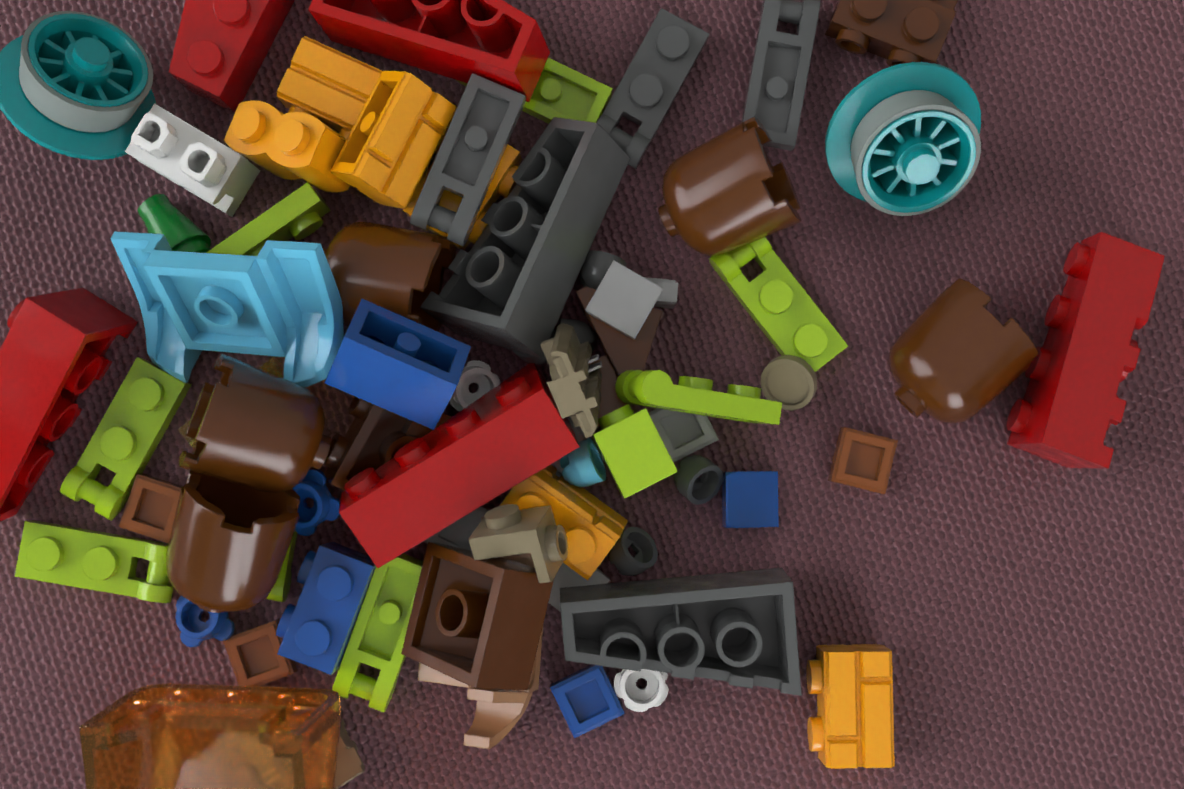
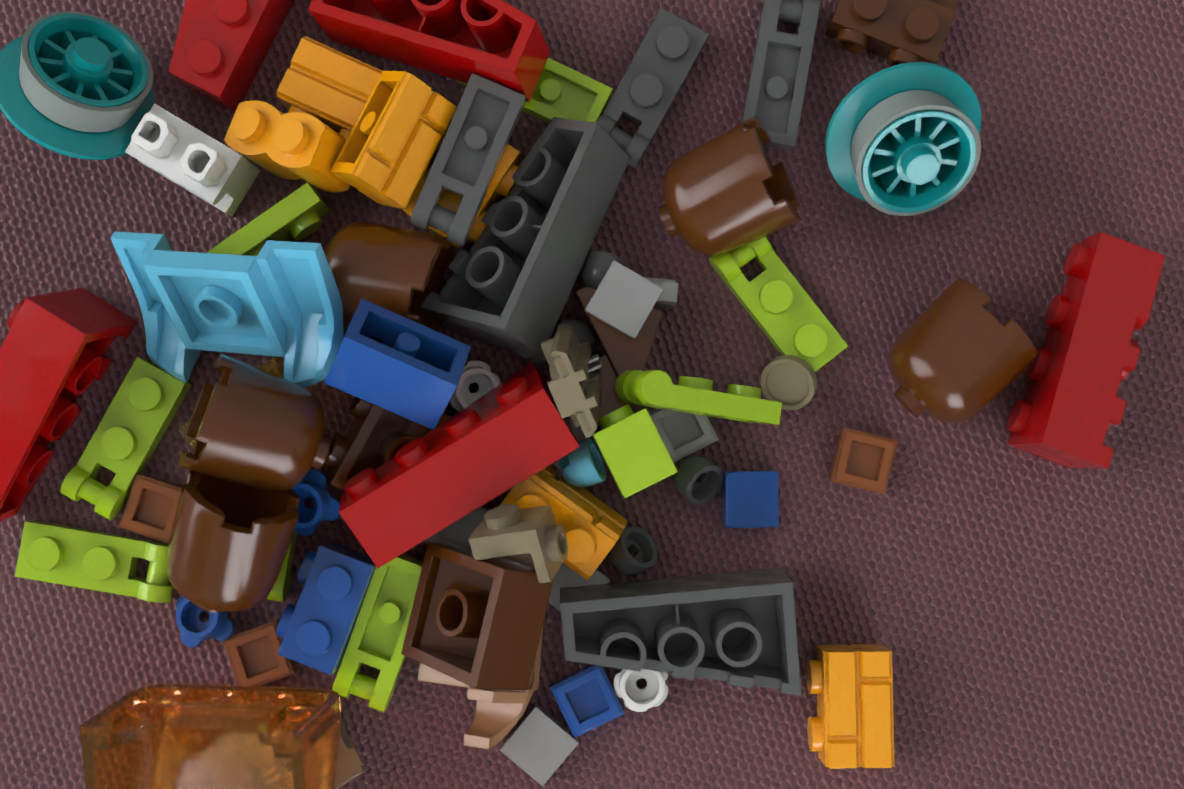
(164, 218): green cone -> none
(539, 744): none -> light grey tile

